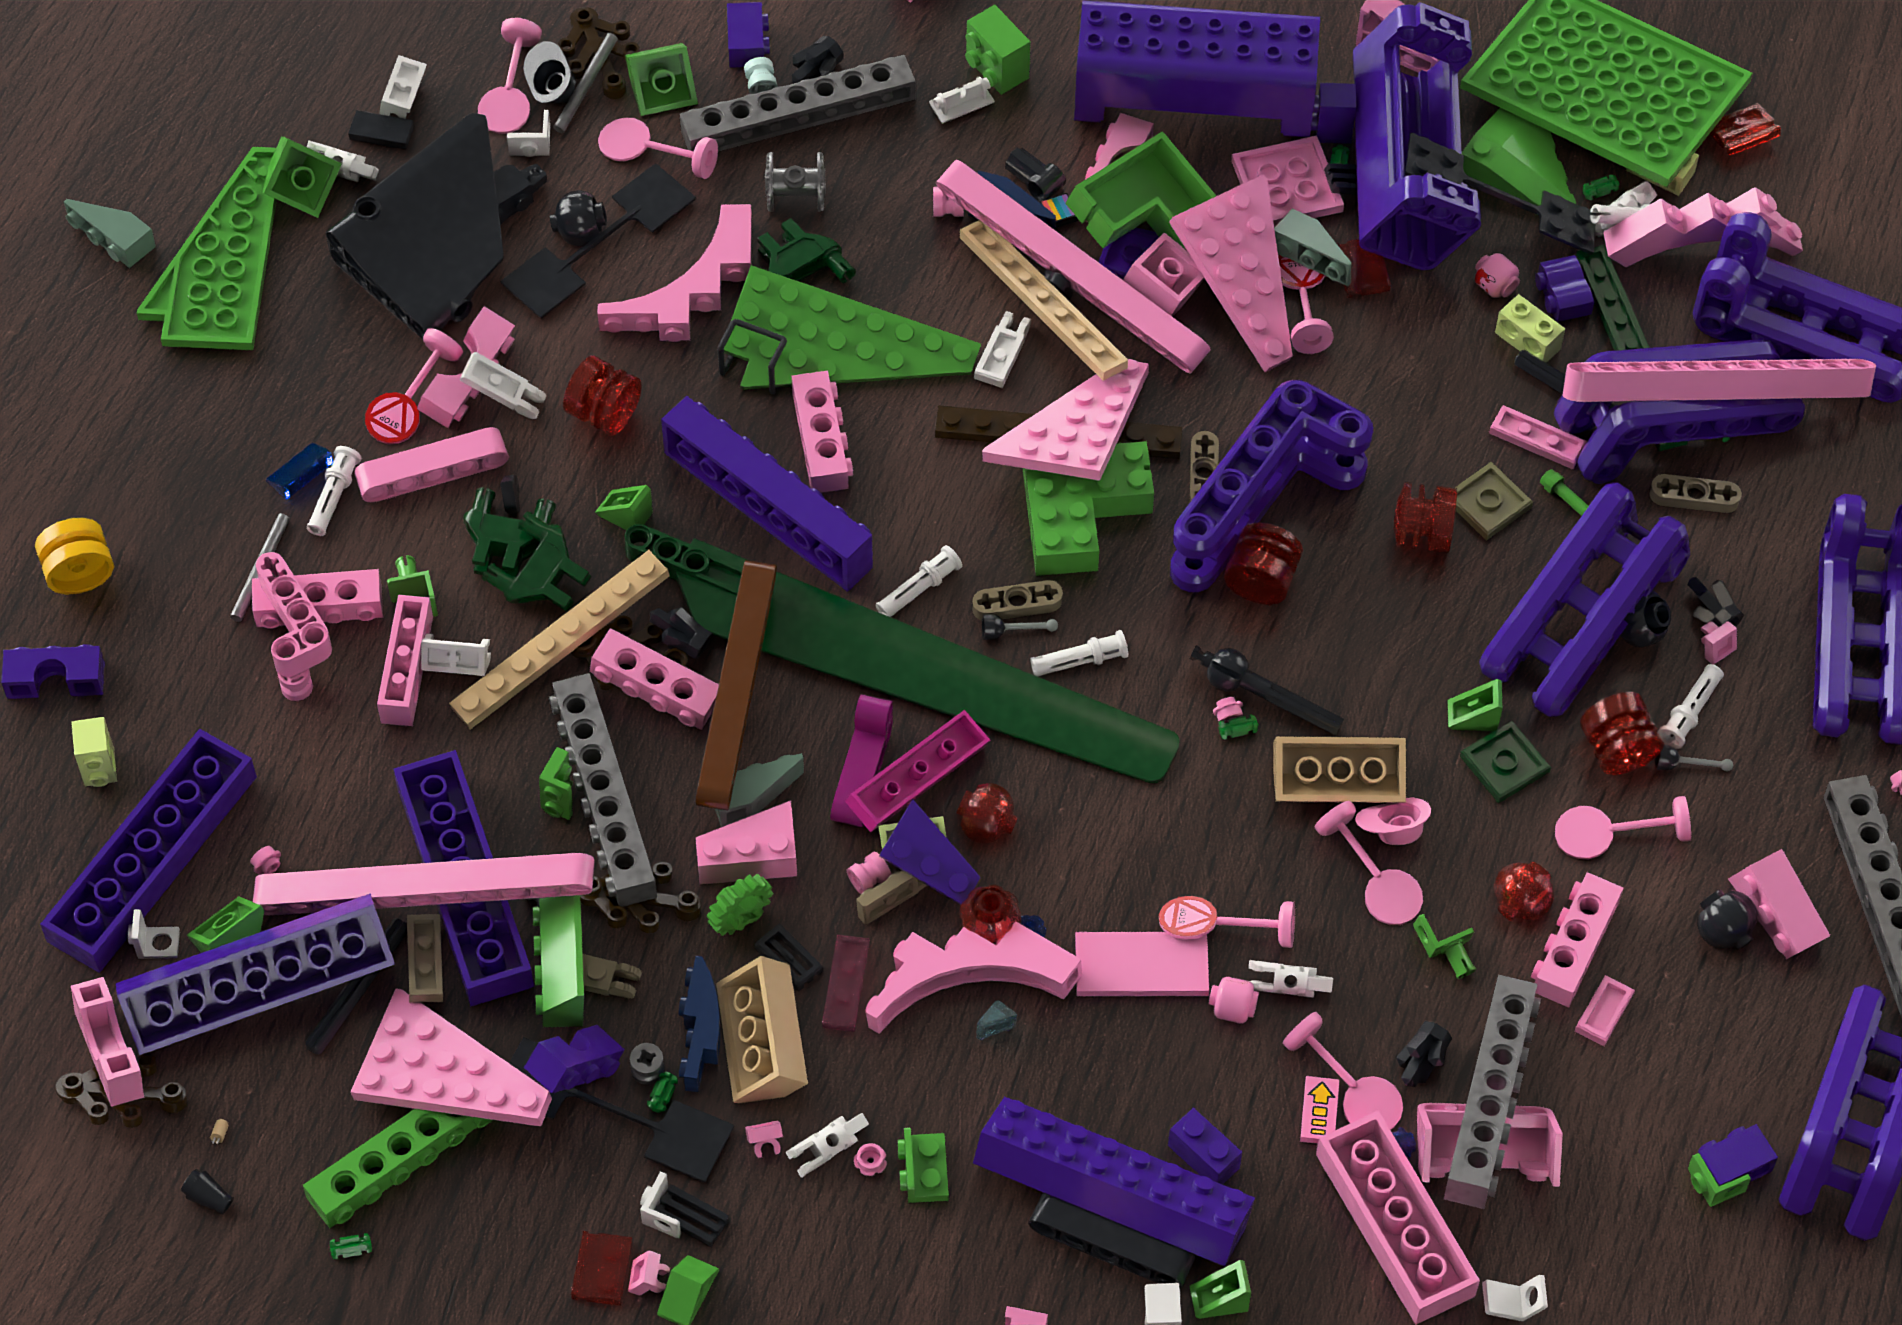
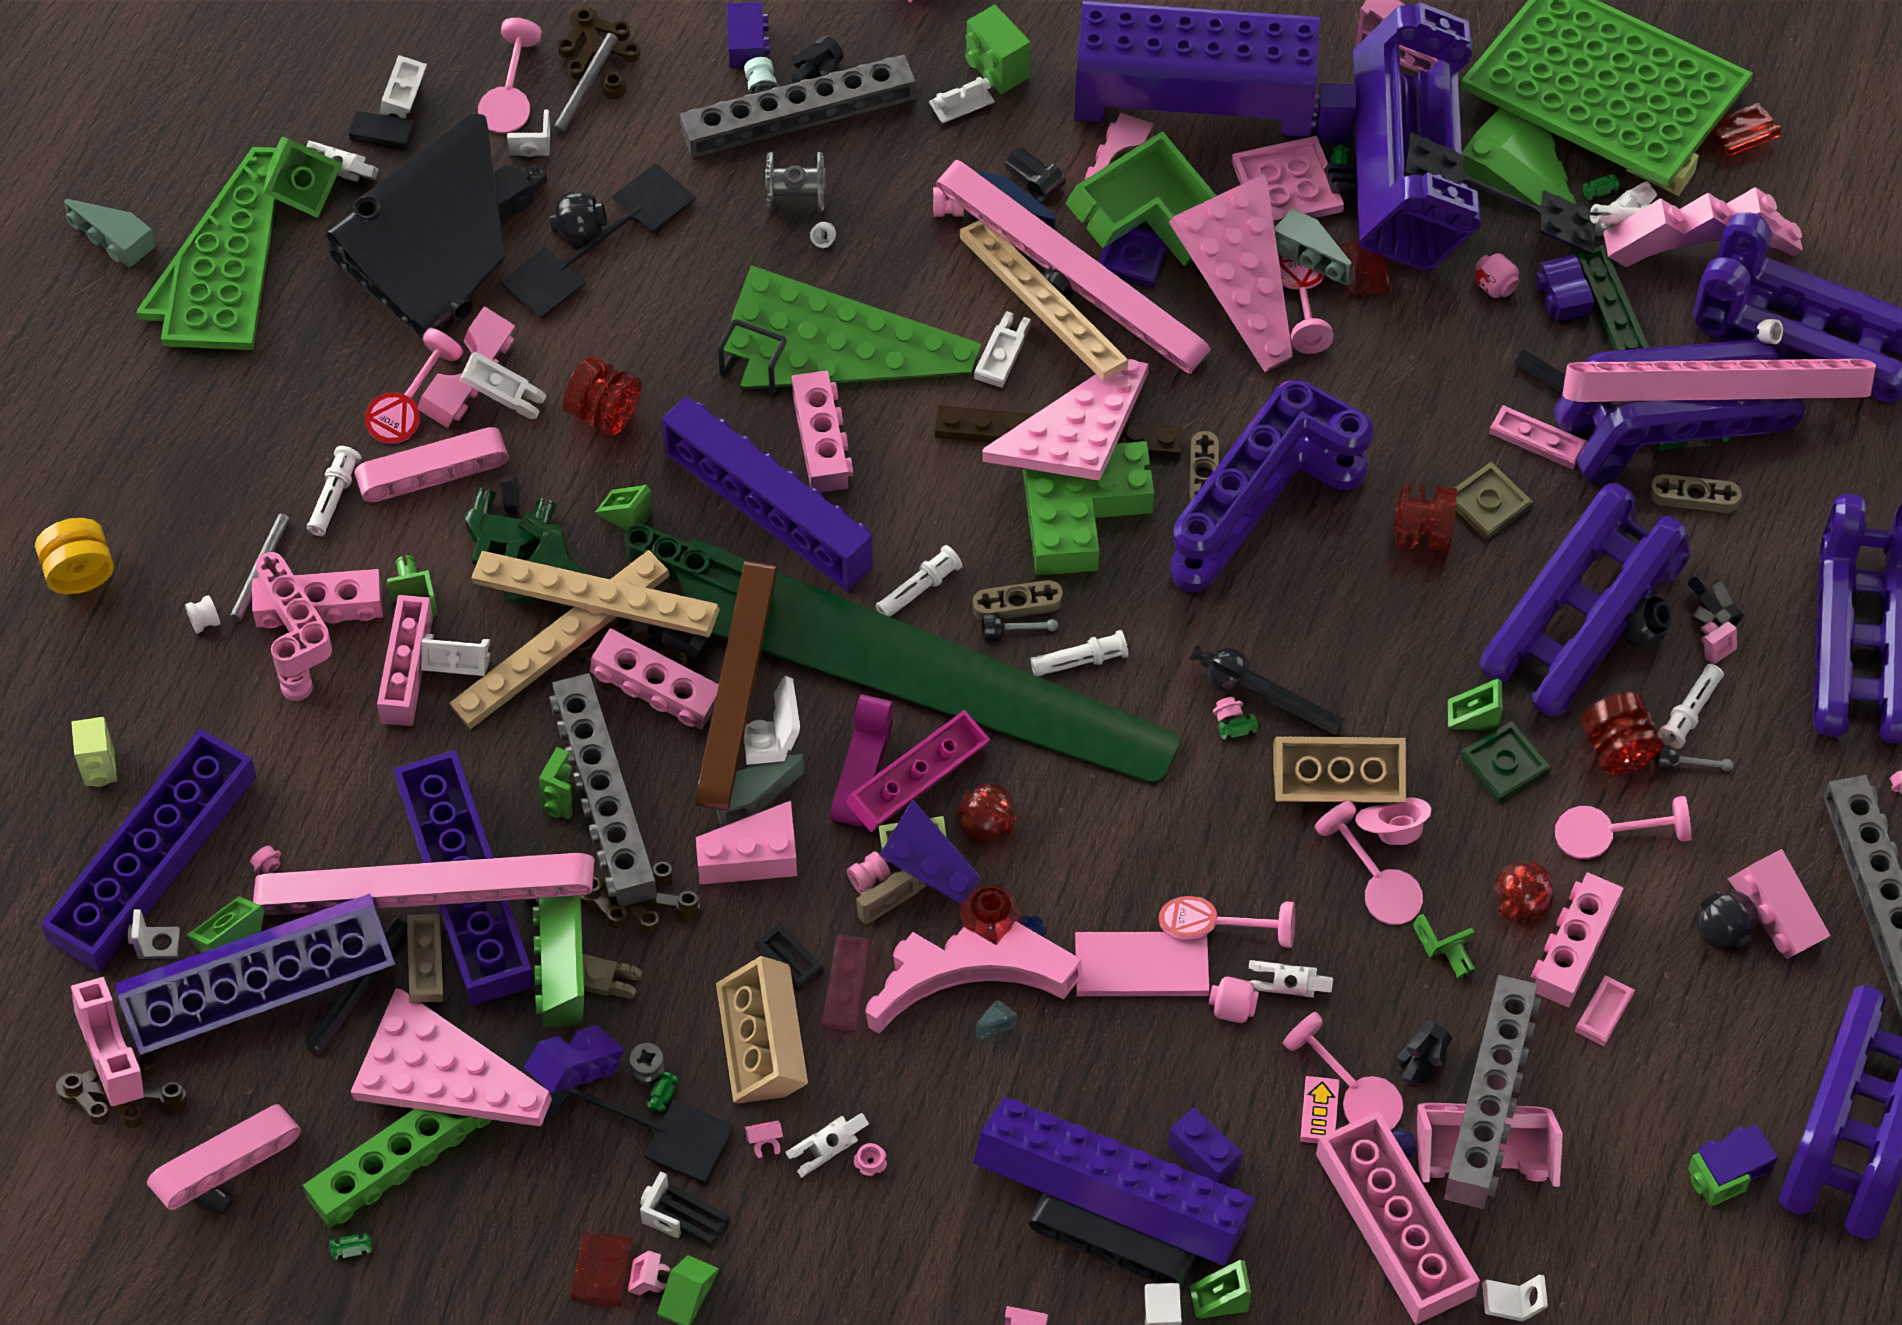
(27, 668): dark purple arch -> none
(202, 614): none -> white wheel
(219, 1131): tan piece -> none
(223, 1157): none -> bright pink beam
(300, 470): clear blue slope -> none
(549, 73): piece -> none
(595, 593): none -> tan plate
(630, 137): bright pink piece -> none
(661, 79): bright green slope -> none
(697, 290): bright pink arch -> none
(702, 1022): dark blue slope -> none
(739, 904): bright green gear -> none
(771, 740): none -> white plate
(803, 254): dark green connector -> none
(818, 232): none -> white hinge
(925, 1167): bright green bracket -> none
(1060, 209): tile -> none
(1165, 275): bright pink slope -> none
(1263, 563): clear red wheel -> none
(1529, 329): yellowish green brick -> none
(1554, 482): bright green bar -> none
(1770, 331): none -> white hinge

